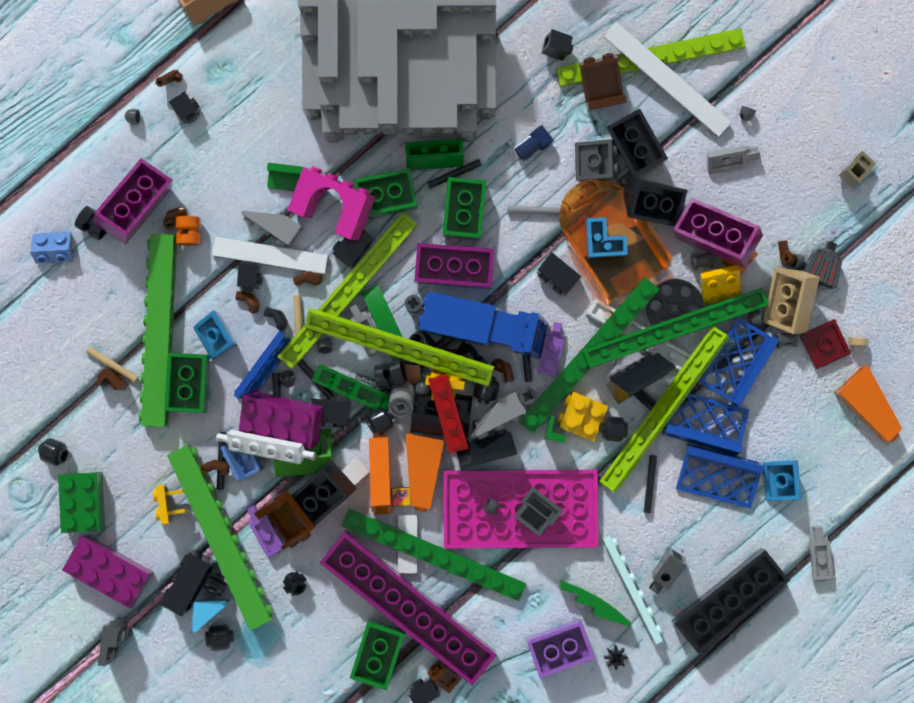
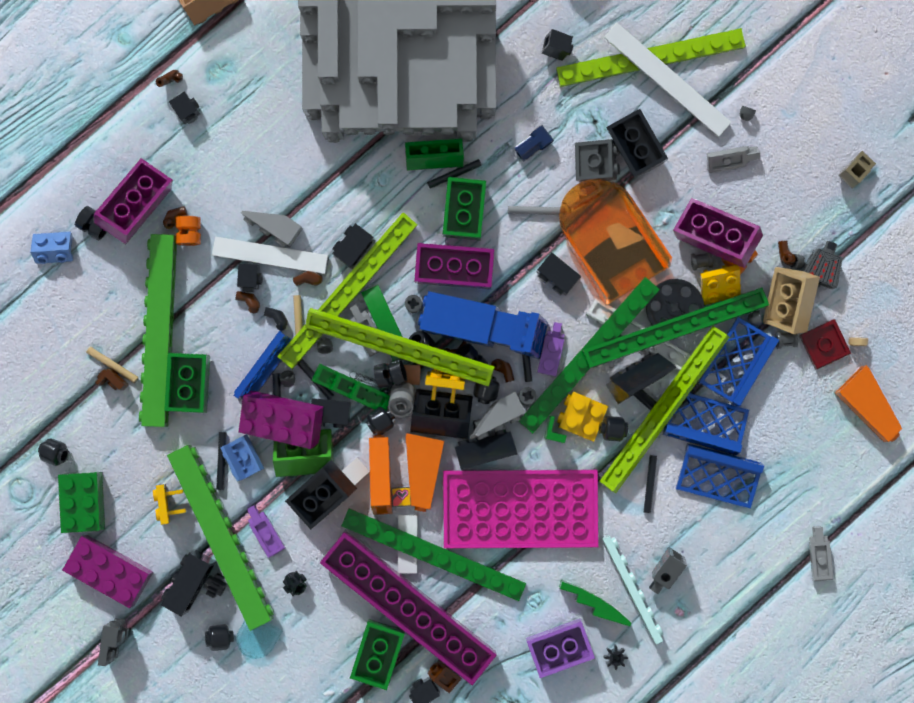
(133, 116): dark grey hinge -> none
(205, 610): medium azure slope -> none
(215, 334): dark azure slope -> none
(223, 467): reddish brown arm -> none
(266, 447): white plate -> none
(283, 176): green panel -> none
(287, 518): reddish brown panel -> none
(356, 202): dark pink arch -> none
(392, 191): green brick -> none
(422, 389): dark grey hinge -> none
(448, 413): red plate -> none
(490, 506): dark grey hinge -> none
(537, 511): dark grey plate -> none
(598, 243): dark azure brick -> none
(601, 81): reddish brown panel -> none
(653, 201): black slope -> none
(730, 600): black brick -> none
(782, 480): dark azure slope -> none

